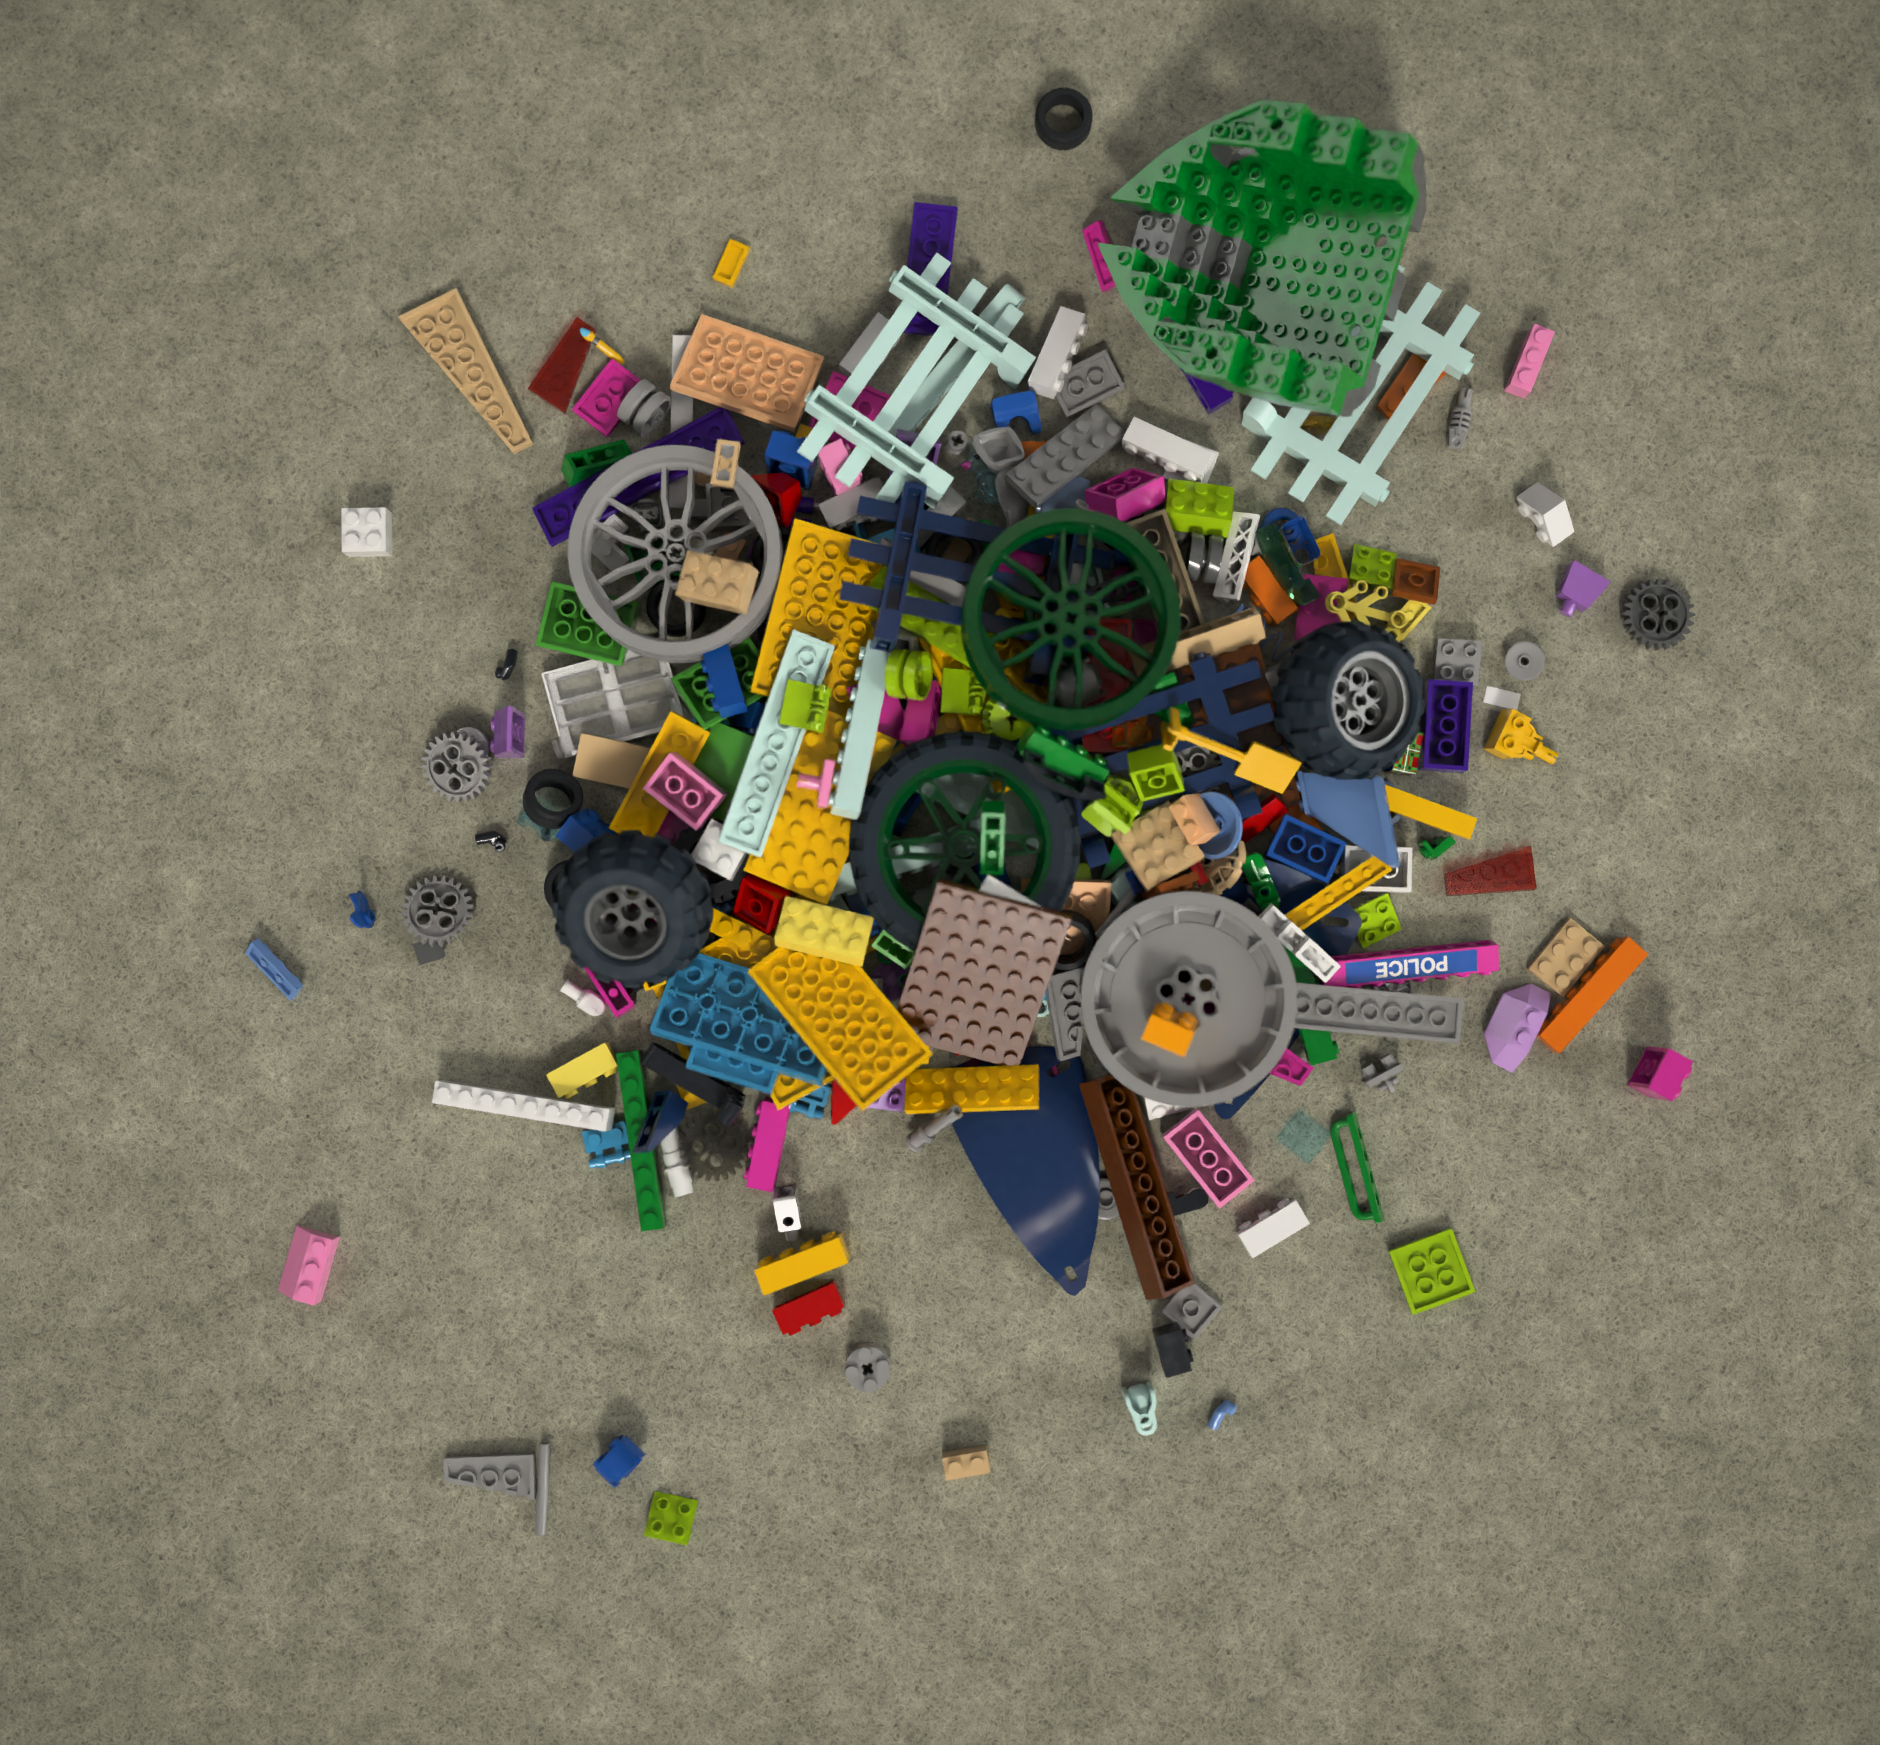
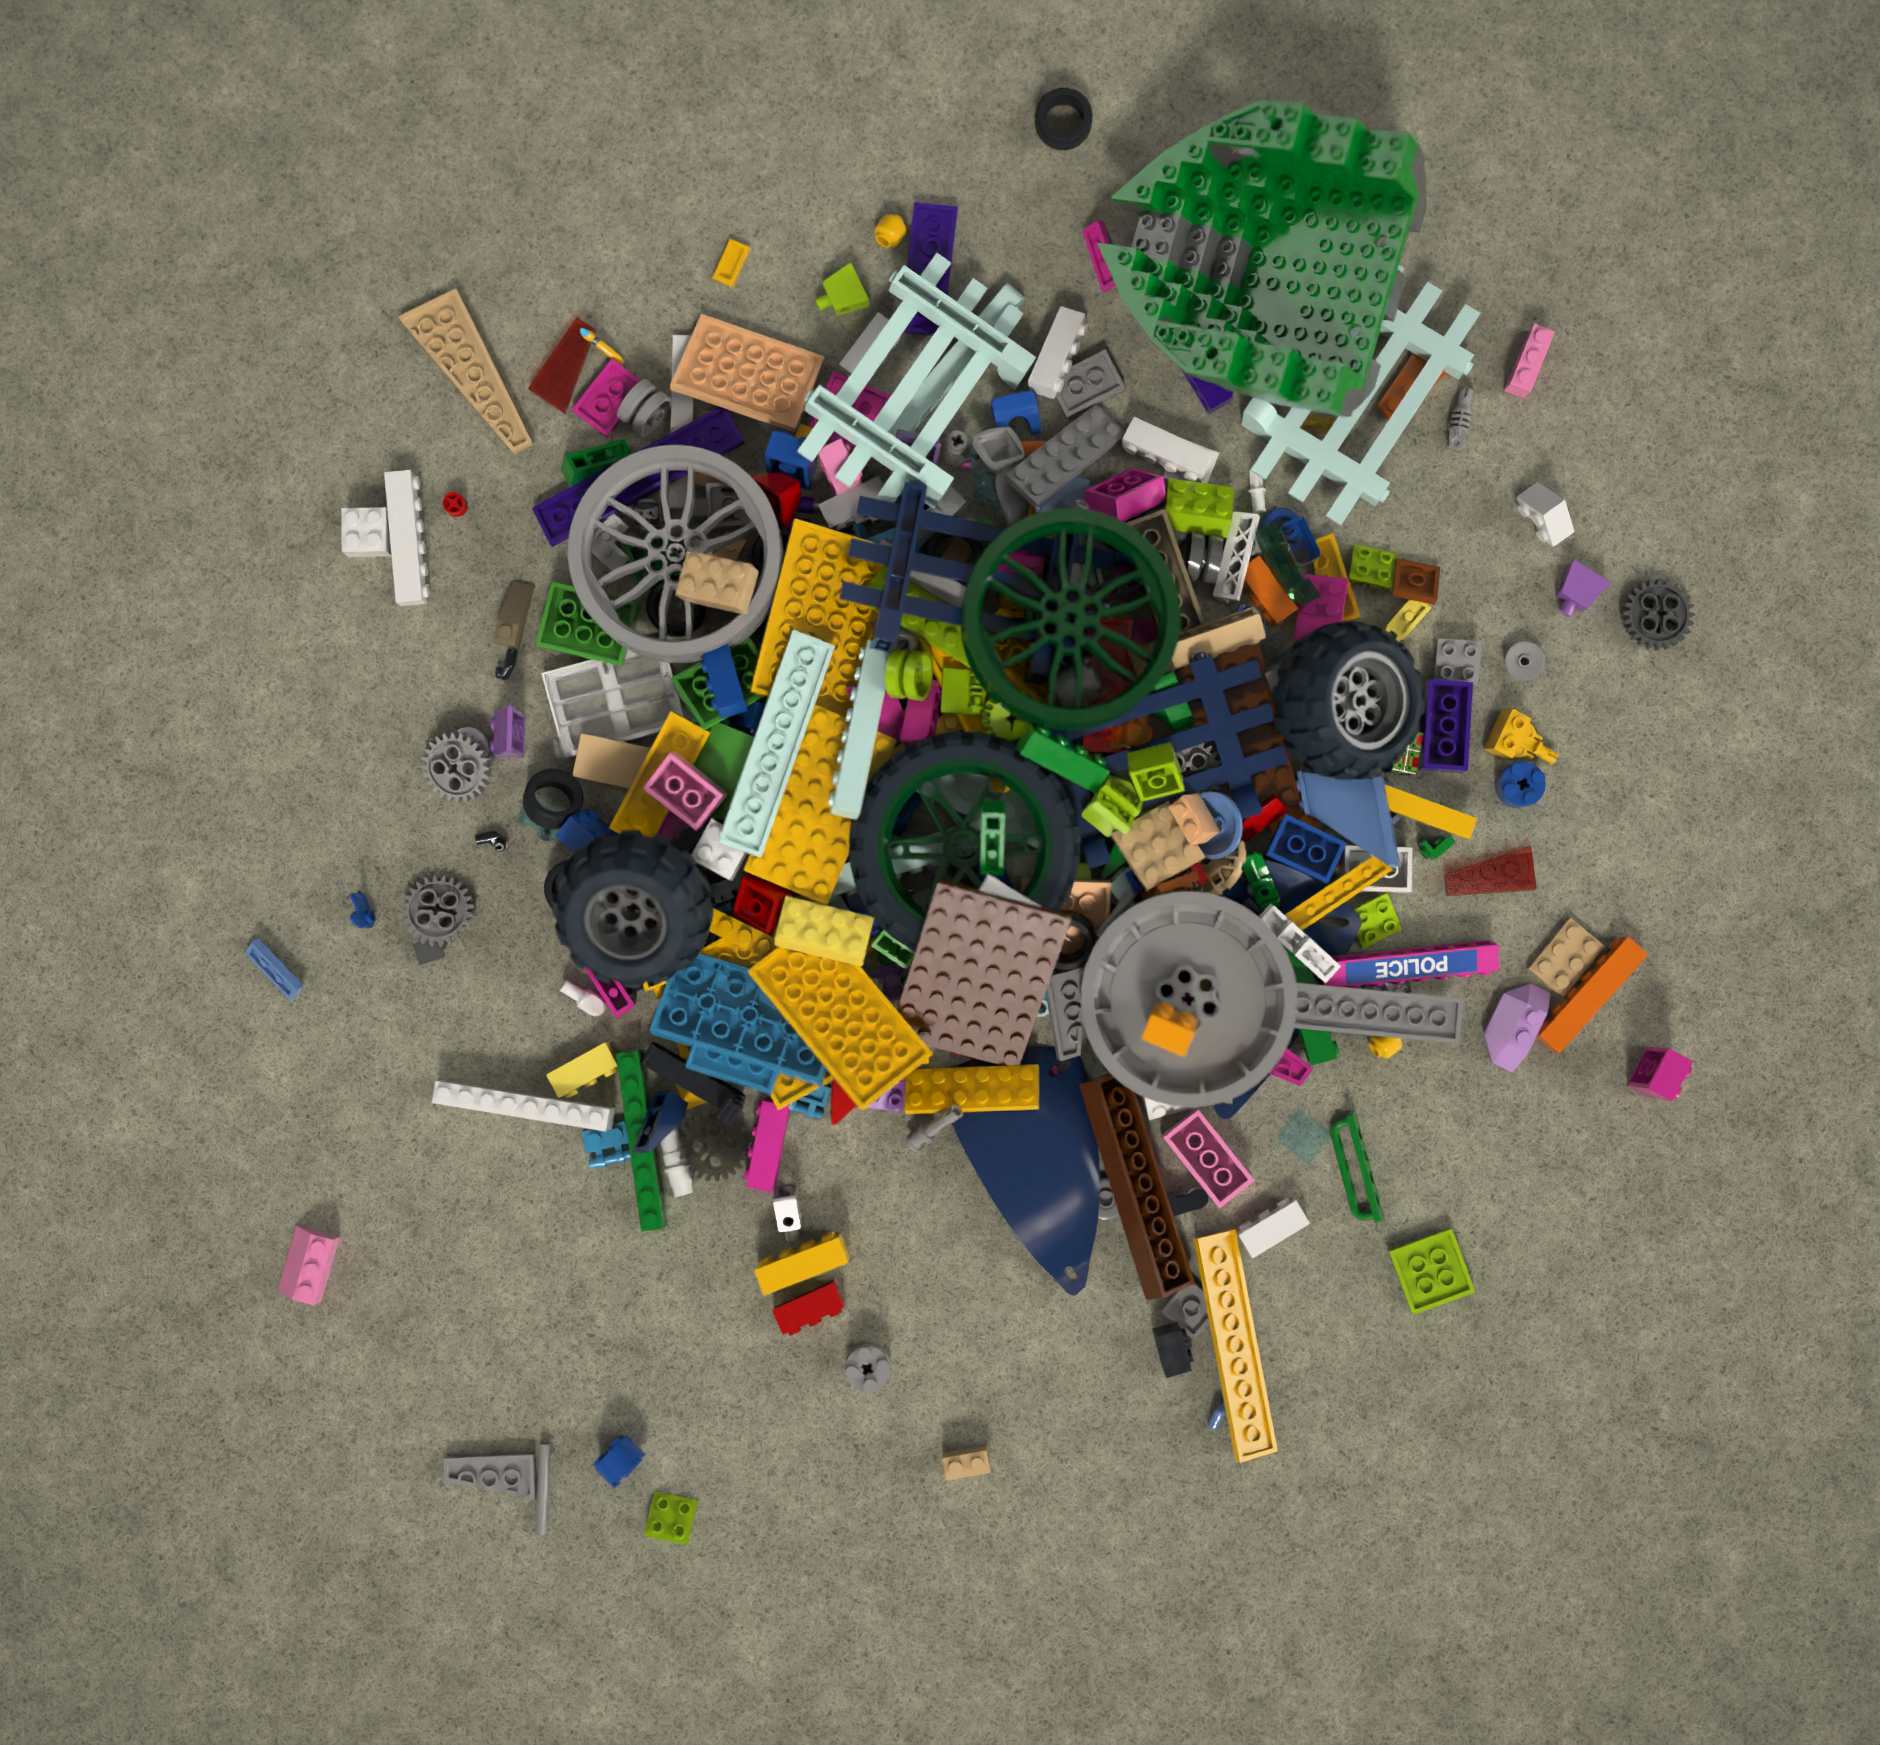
(405, 538): none -> white brick
(451, 501): none -> red wheel
(513, 616): none -> dark tan slope
(725, 463): tan piece -> none
(805, 705): lime hinge -> none
(821, 784): bright pink tile -> none
(843, 292): none -> lime torso
(890, 231): none -> yellow head
(1086, 788): black slope -> none
(1141, 1403): light aqua piece -> none
(1235, 1345): none -> yellow plate
(1257, 493): none -> white axle
(1258, 764): yellow piece -> none
(1361, 608): light yellow plant -> none
(1384, 1046): none -> yellow head
(1390, 1067): light grey hips -> none
(1502, 698): white sticker -> none
(1531, 779): none -> blue brick

